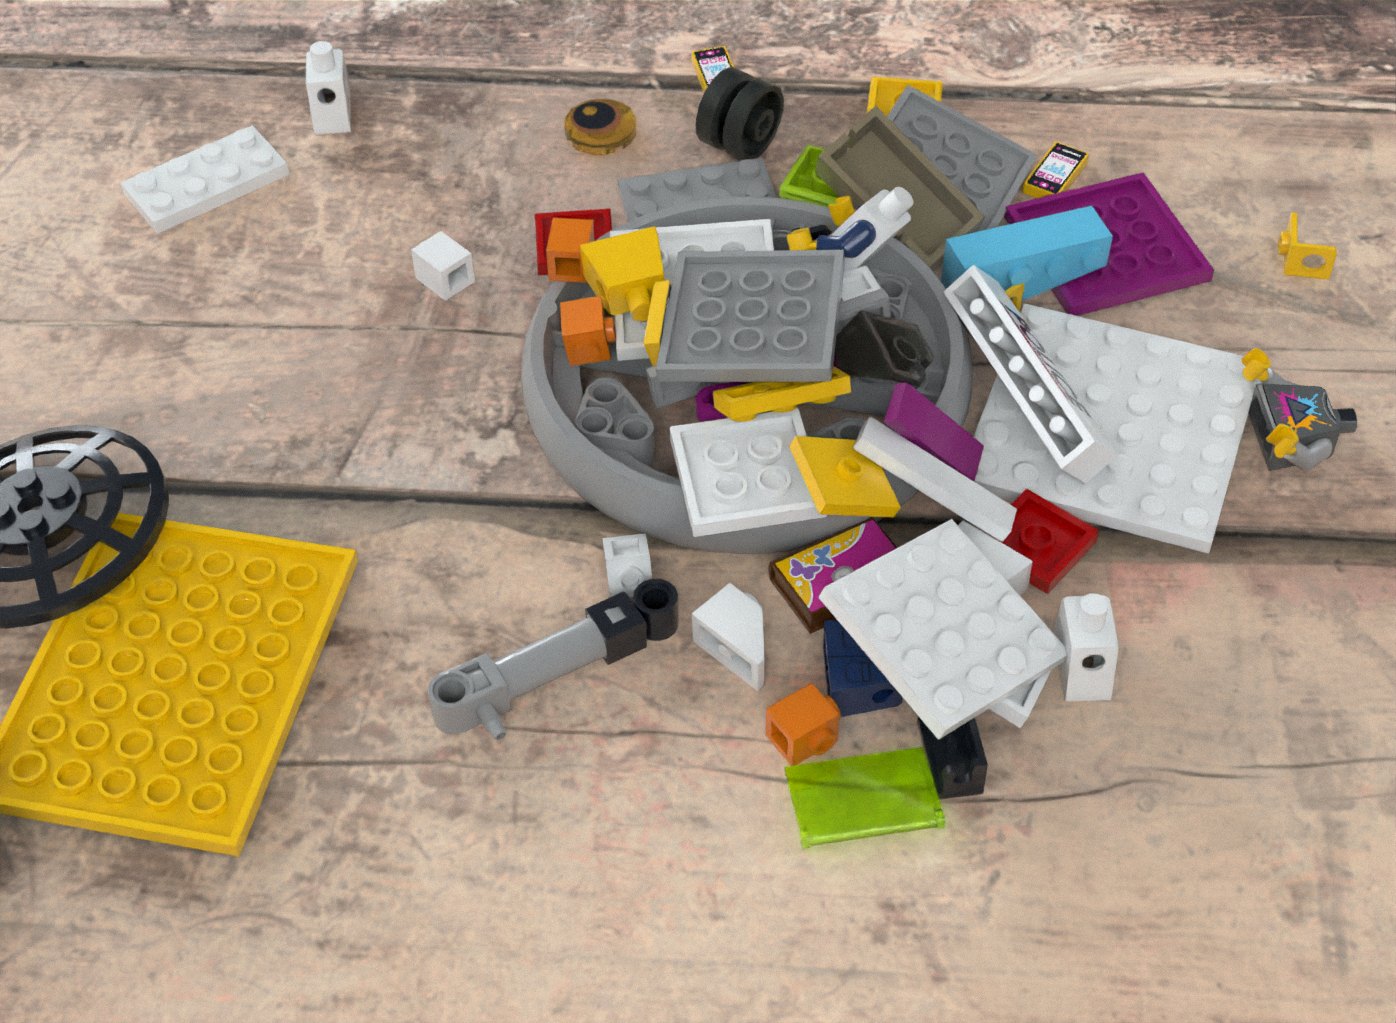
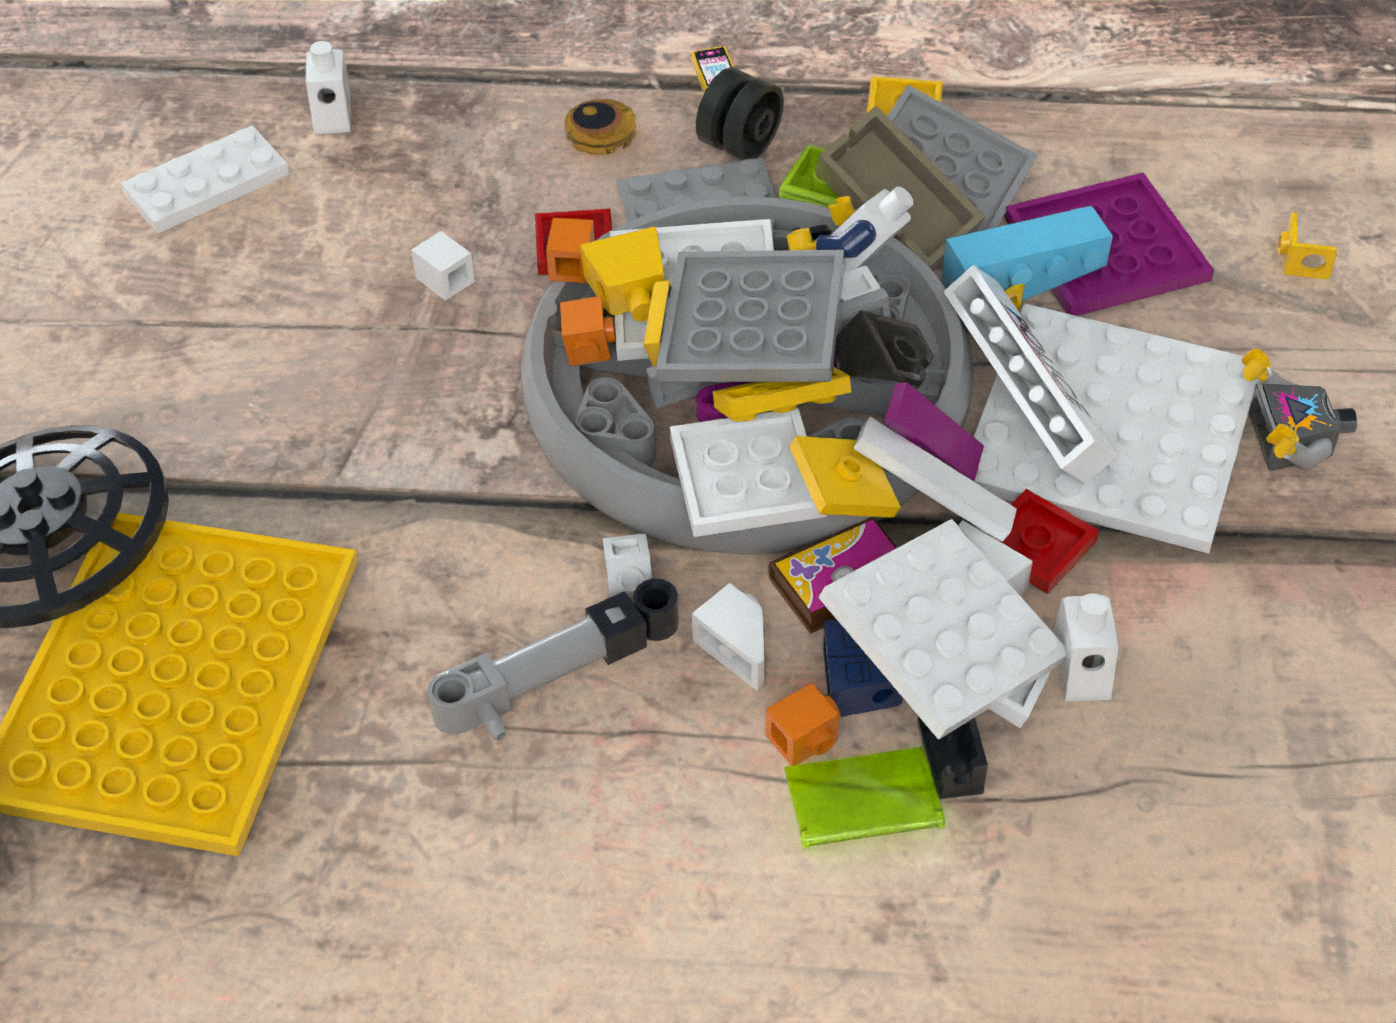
(1055, 171): tile -> none

